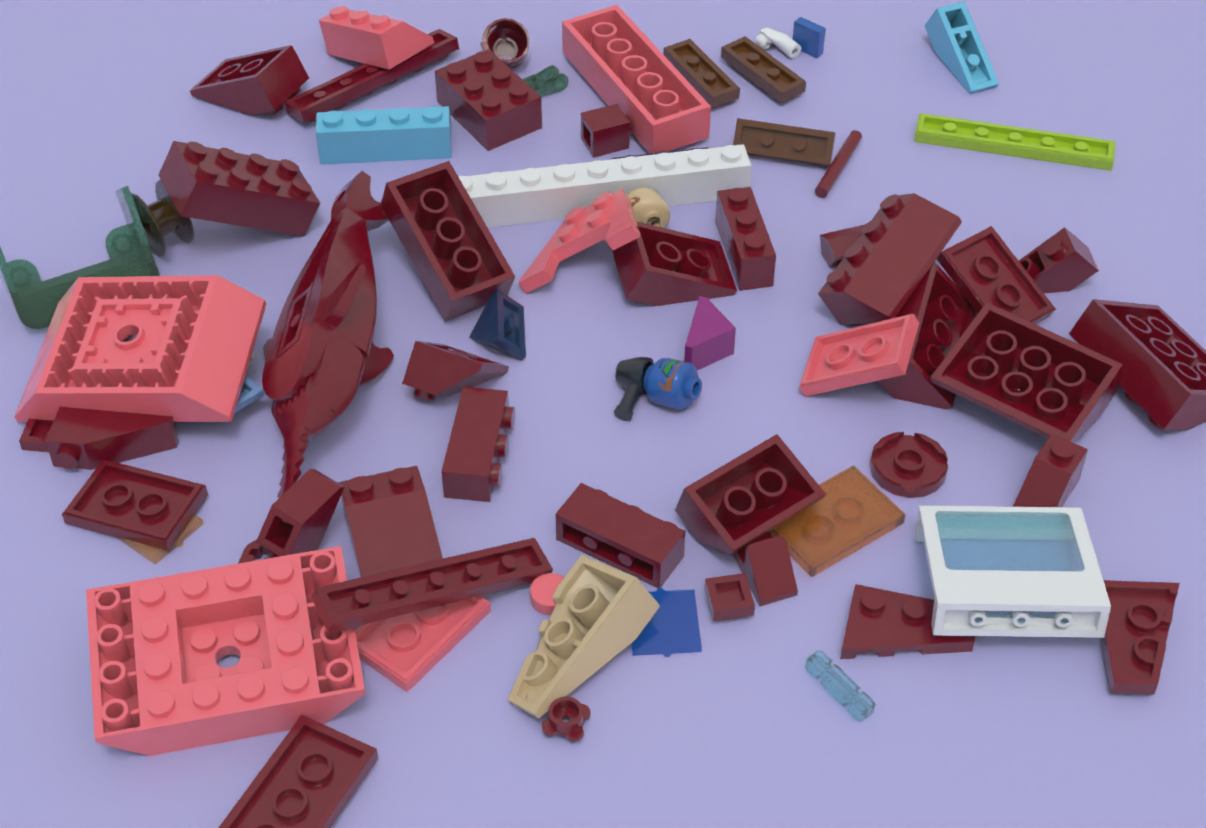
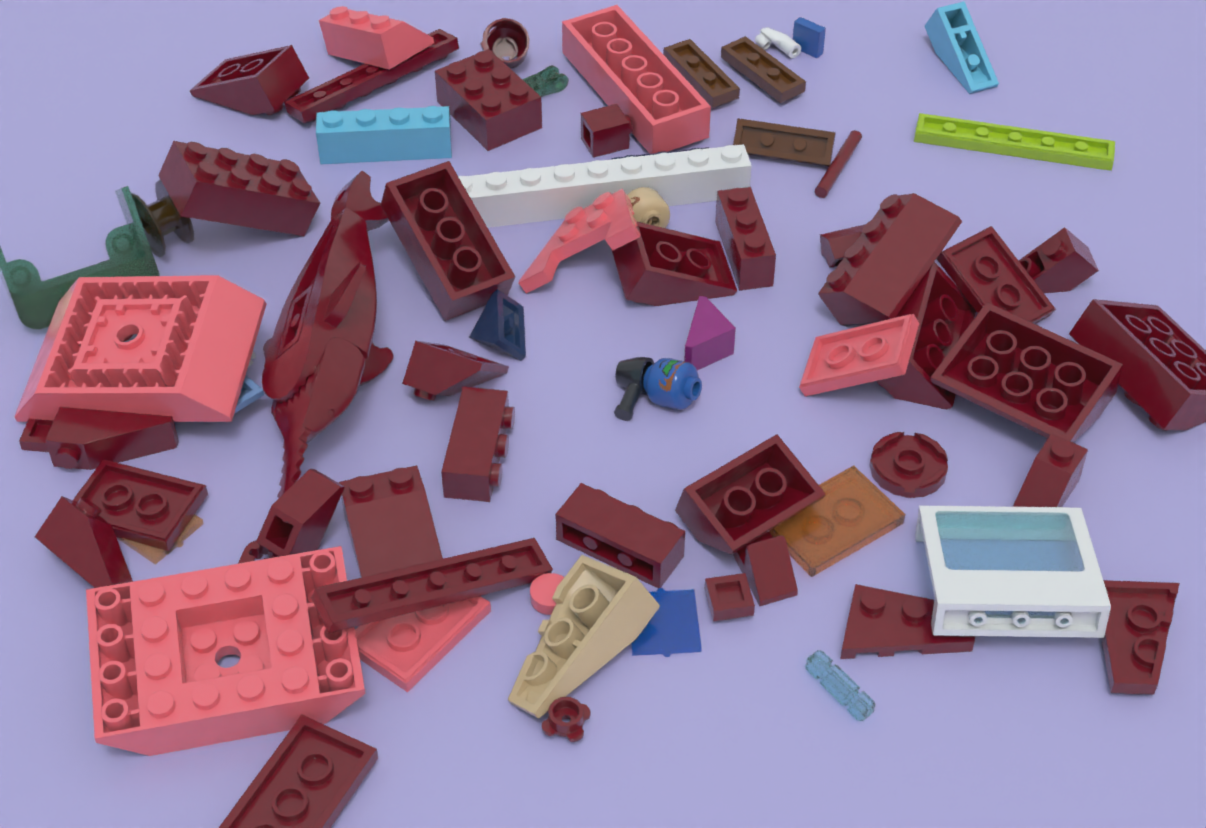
(84, 542): none -> dark red slope

